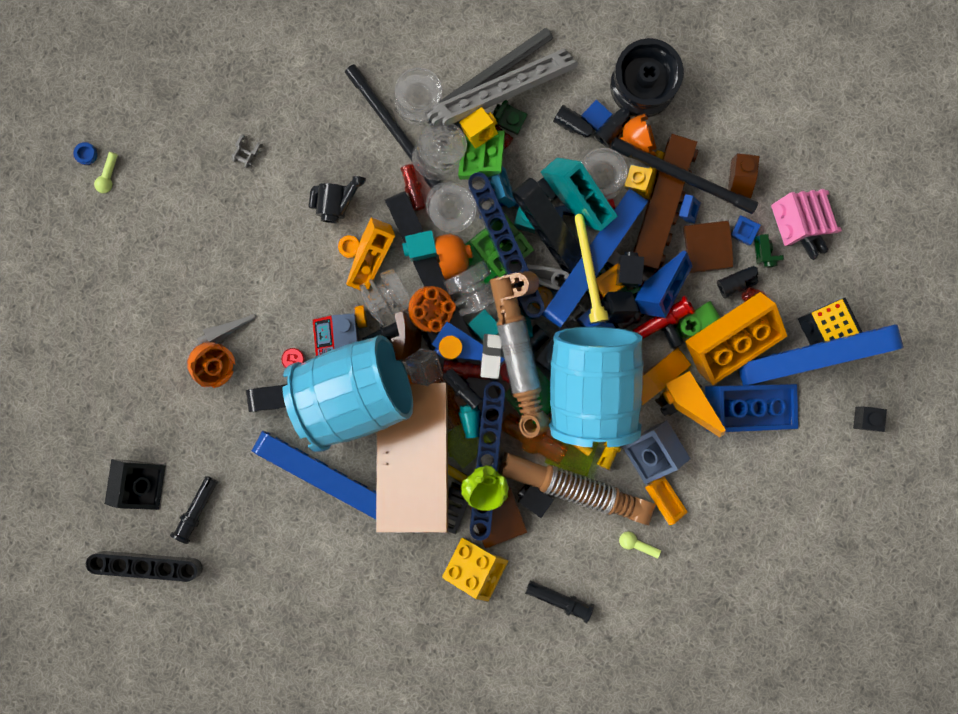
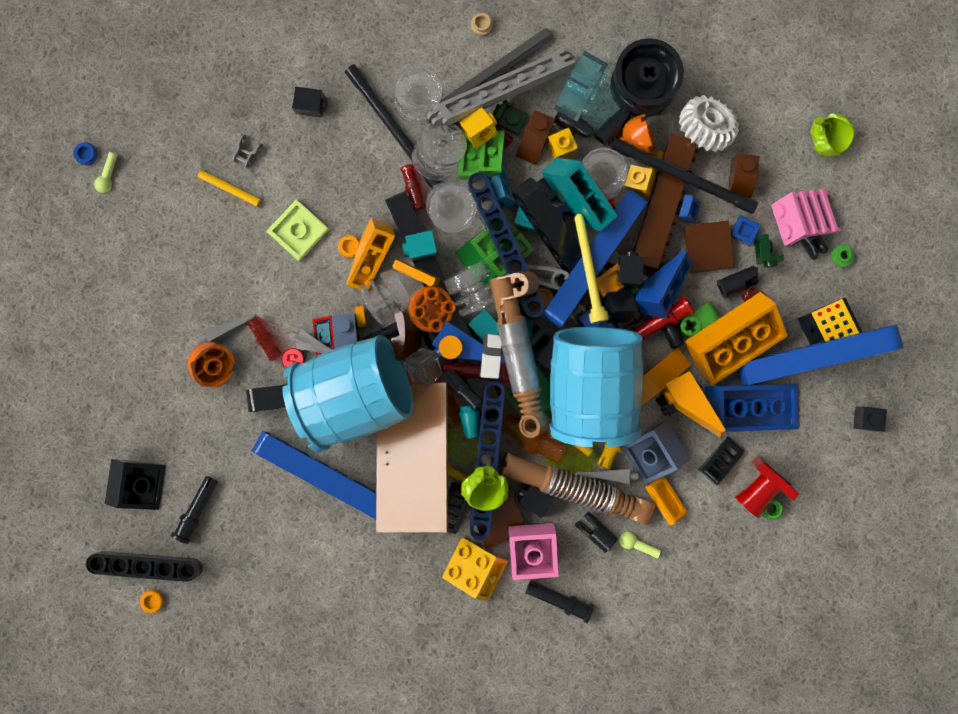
(152, 601): none -> light orange tile
(229, 188): none -> yellow bar
(264, 338): none -> clear red pin
(297, 230): none -> yellowish green tile
(306, 342): none -> light grey piece
(309, 102): none -> black brick
(333, 199): black piece -> none
(416, 273): none -> light orange tile
(452, 254): orange cylinder -> none
(481, 24): none -> tan plate
(533, 551): none -> bright pink brick
(535, 137): none -> reddish brown slope
(562, 144): none -> yellow brick
(582, 86): none -> clear light blue brick
(596, 115): blue tile -> none
(600, 535): none -> black hinge
(619, 475): none -> light grey piece
(704, 468): none -> black slope
(709, 123): none -> white gear
(764, 489): none -> red plant
(776, 513): none -> bright green plate
(832, 134): none -> lime hair
(838, 260): none -> bright green plate

